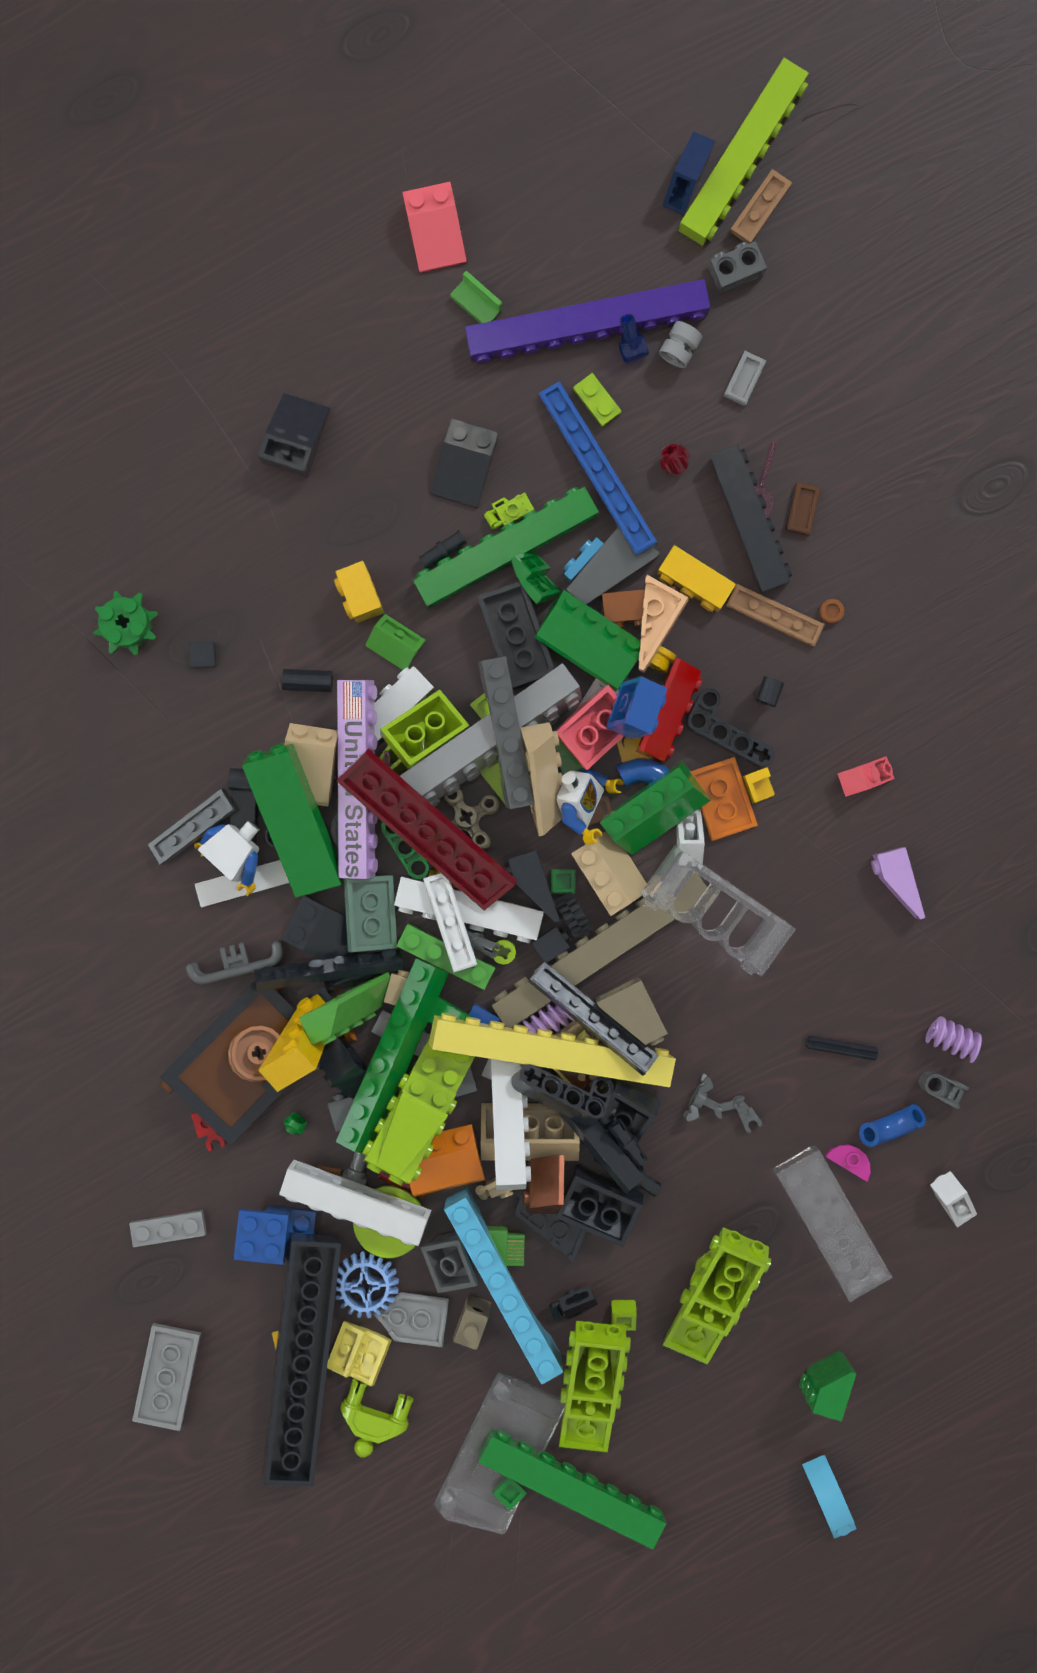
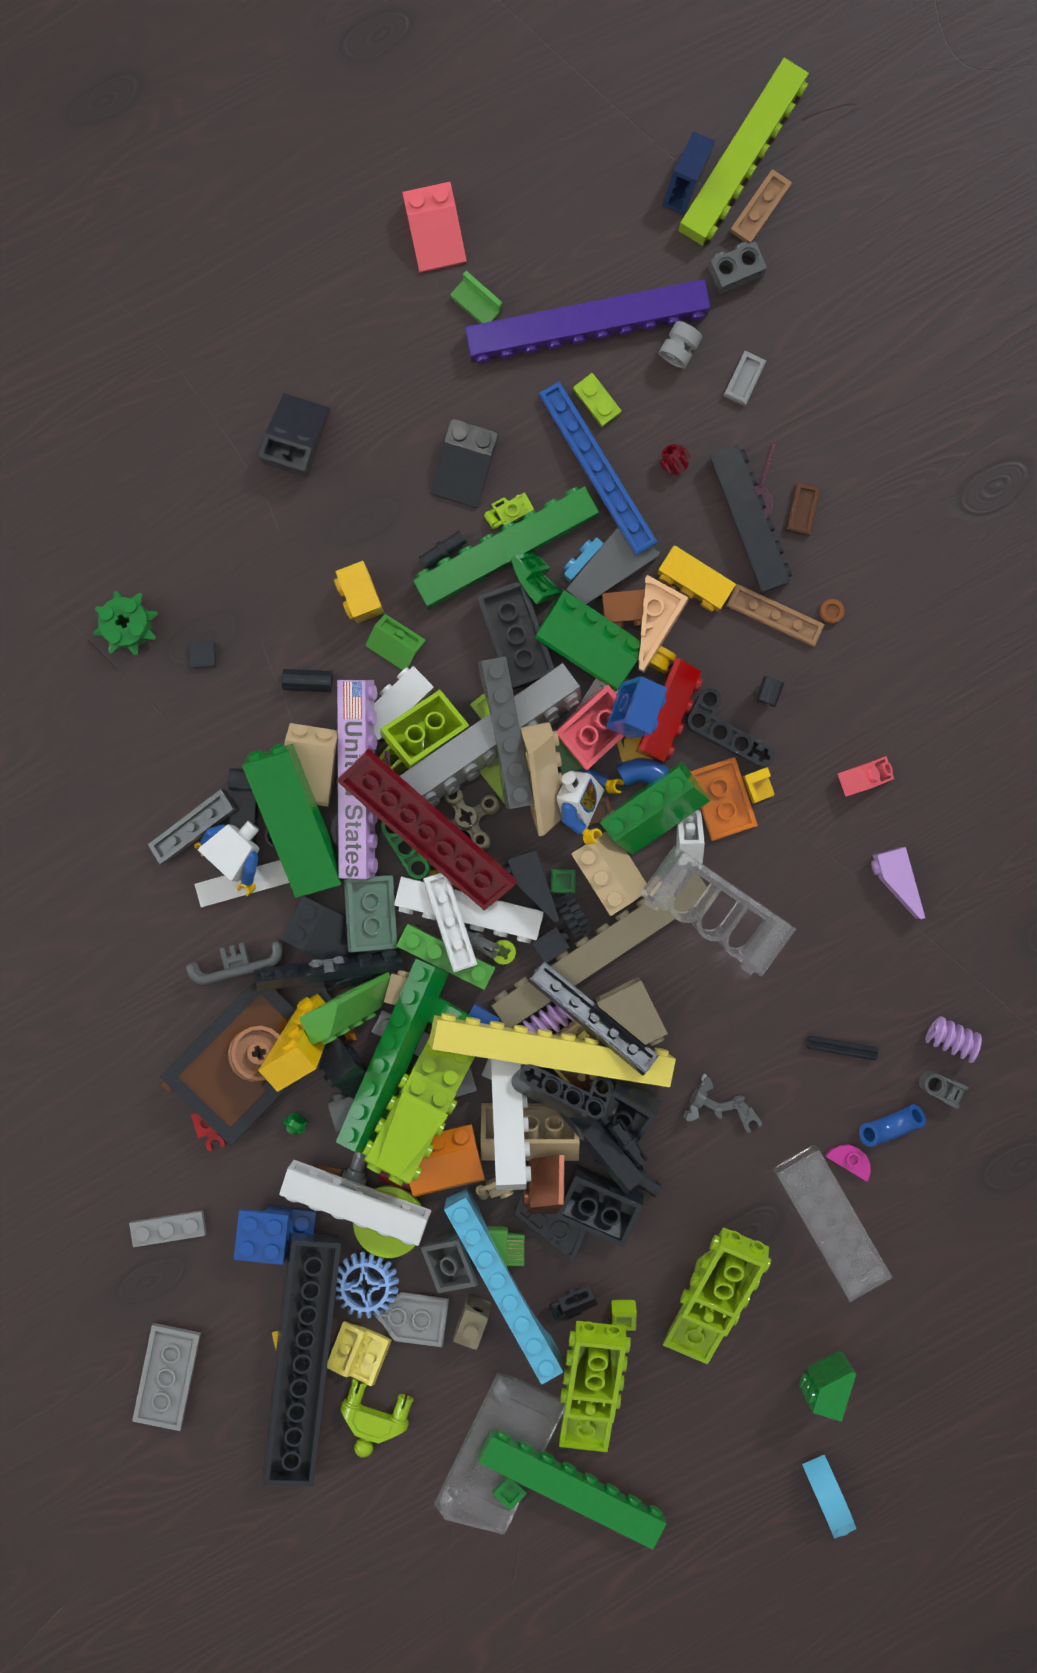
(633, 343): clear blue pin -> none
(953, 1198): white slope -> none

